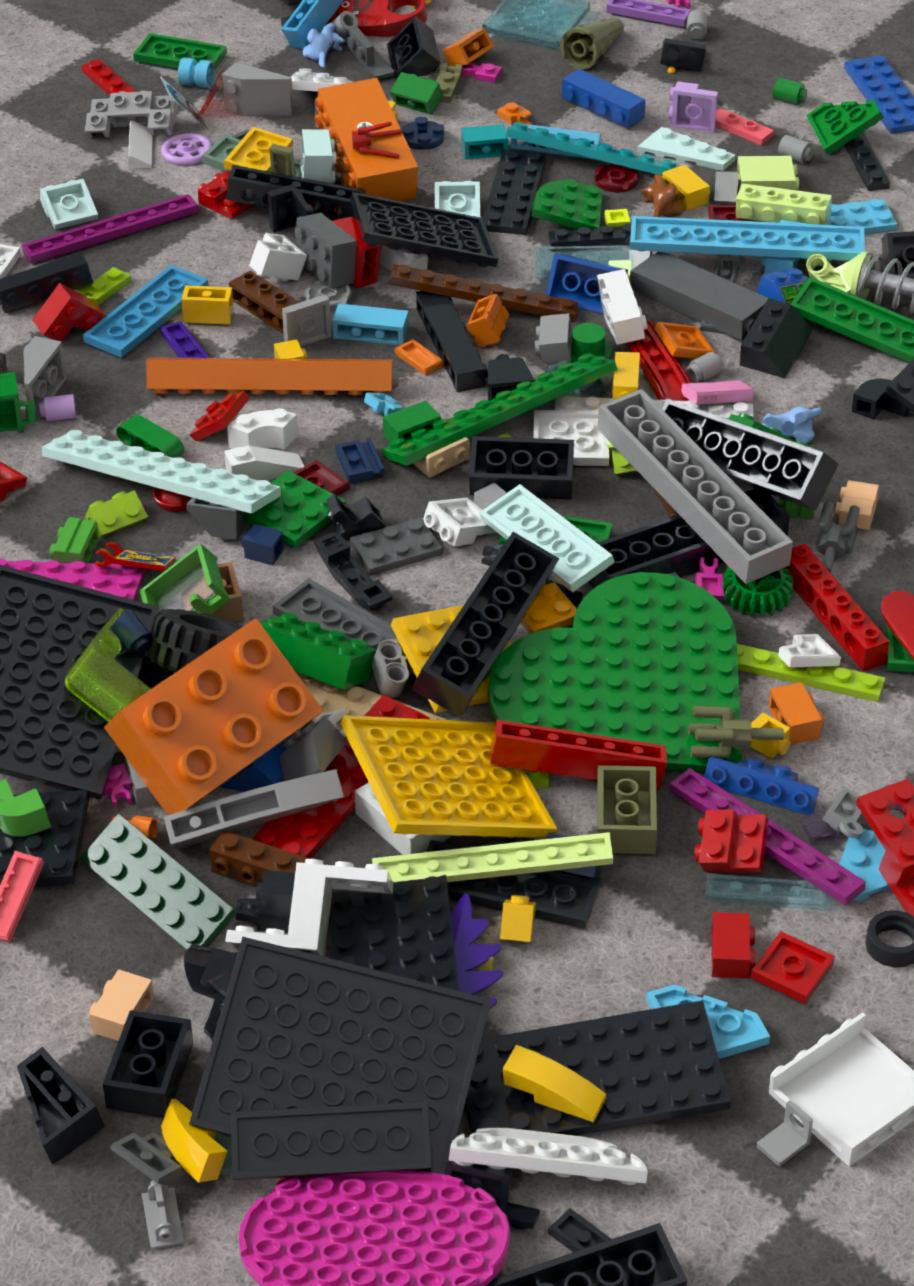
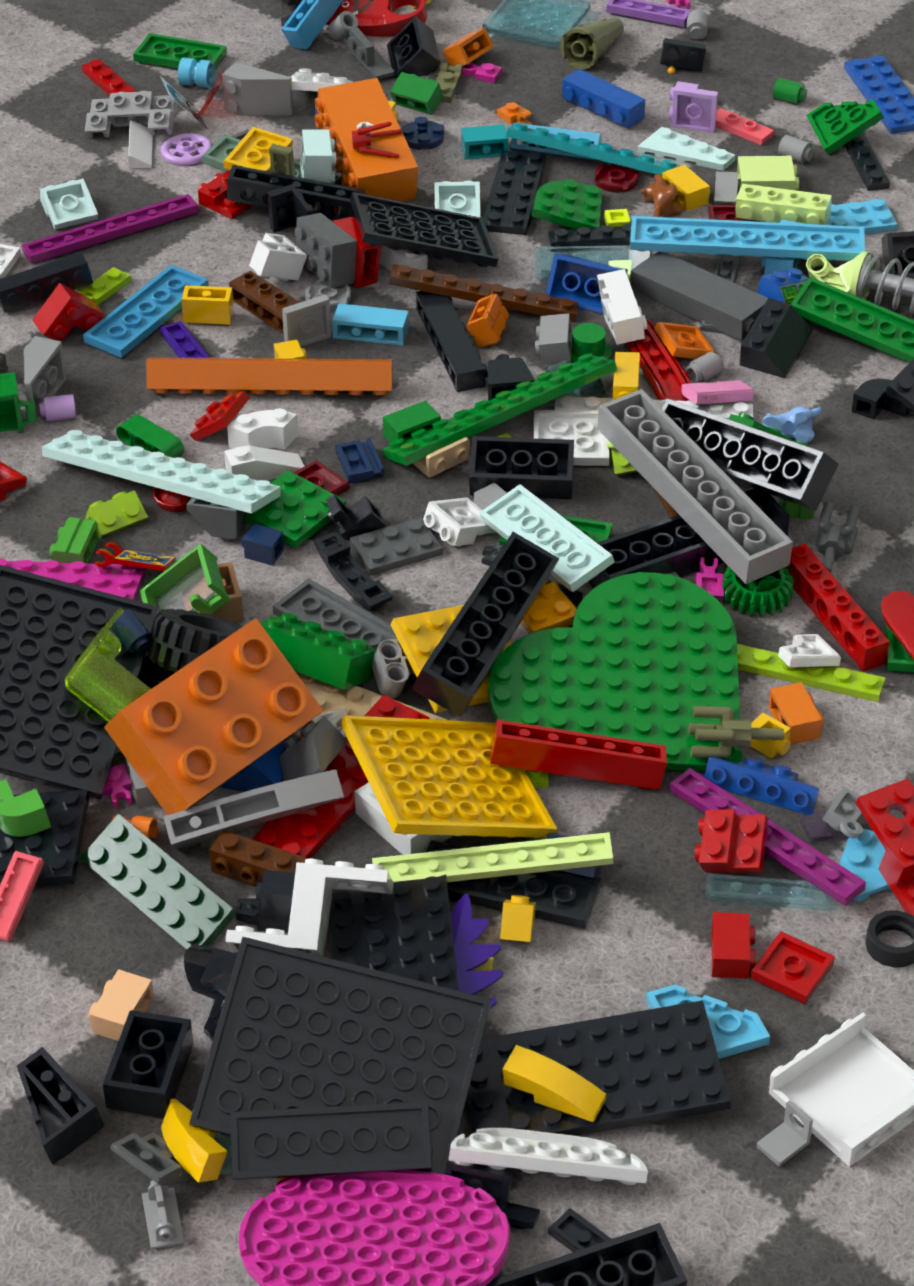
(322, 43): light blue animal -> none
(382, 403): medium azure plate -> none
(419, 357): orange tile -> none
(628, 808): olive brick -> none
(859, 494): light nougat brick -> none

